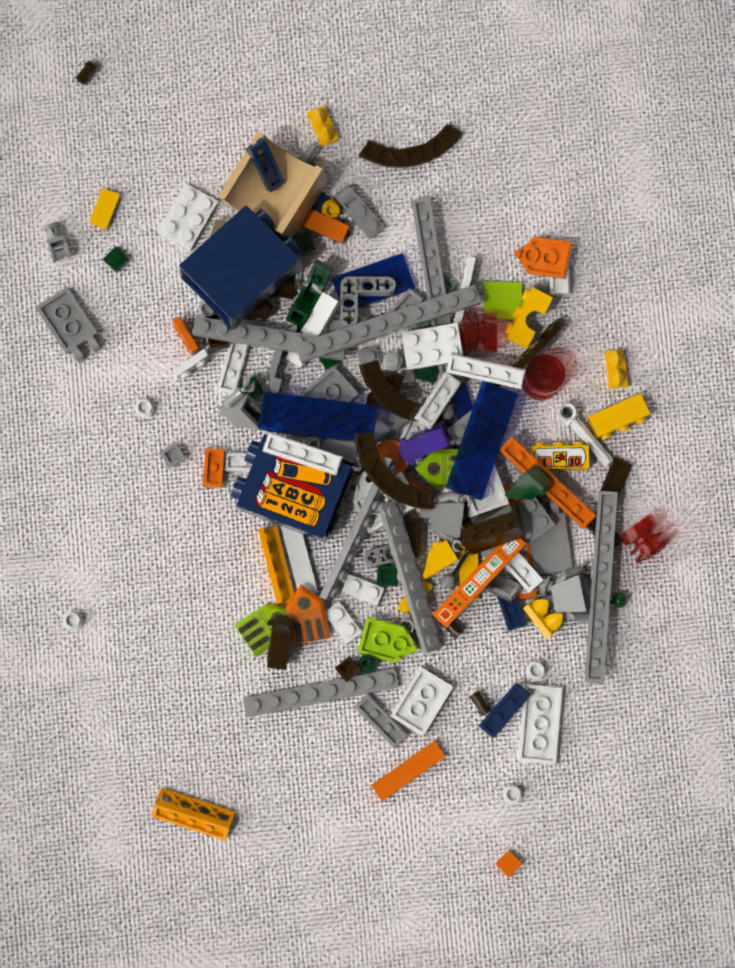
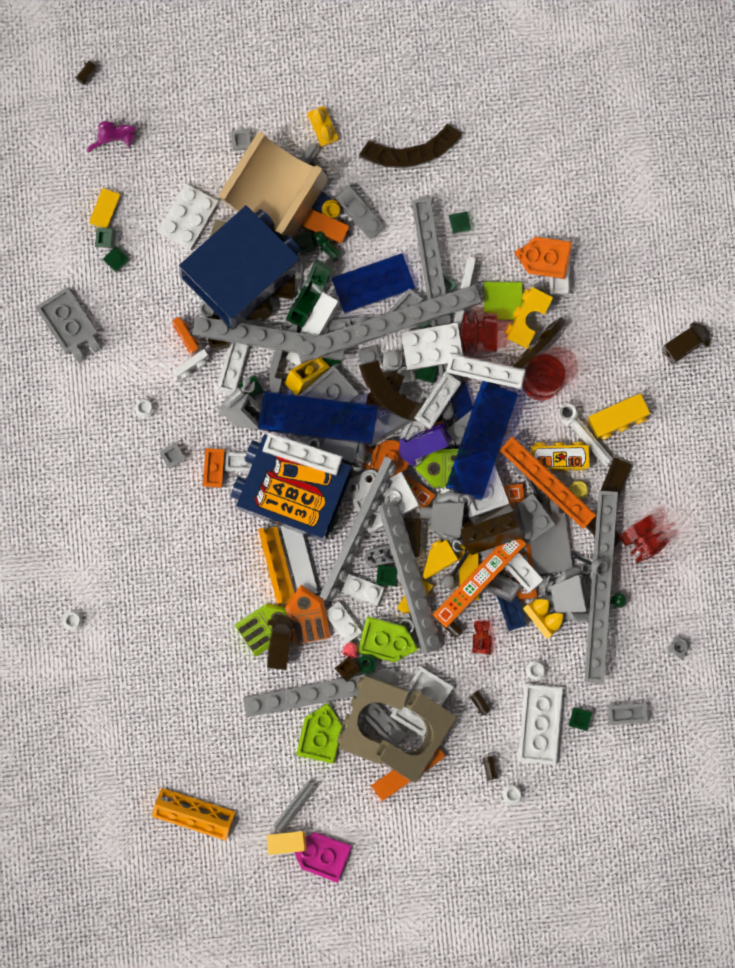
(57, 244): light grey connector -> none
(105, 238): none -> dark green plate
(109, 132): none -> magenta animal
(240, 139): none -> light grey plate
(265, 165): dark blue plate -> none
(286, 842): none -> yellow tile
(294, 806): none -> light grey axle
(305, 374): none -> yellow slope
(320, 239): none -> dark green axle
(320, 735): none -> lime tile
(323, 856): none -> dark pink tile
(350, 649): none -> coral hinge
(358, 290): light grey beam -> none
(371, 690): none -> dark tan arch
(385, 479): dark brown tile -> none
(437, 723): none -> dark tan arch
(459, 223): none -> clear green plate
(482, 641): none -> clear red plate
(490, 767): none -> dark brown pin
(504, 710): dark blue tile -> none
(508, 864): orange tile -> none
(529, 485): dark green slope -> none
(579, 489): none -> light yellow plate
(580, 719): none -> dark green plate
(596, 568): none -> light grey hinge
(616, 369): yellow tile -> none
(627, 714): none -> light grey plate
(679, 652): none -> light grey plate
(686, 342): none -> dark brown piece

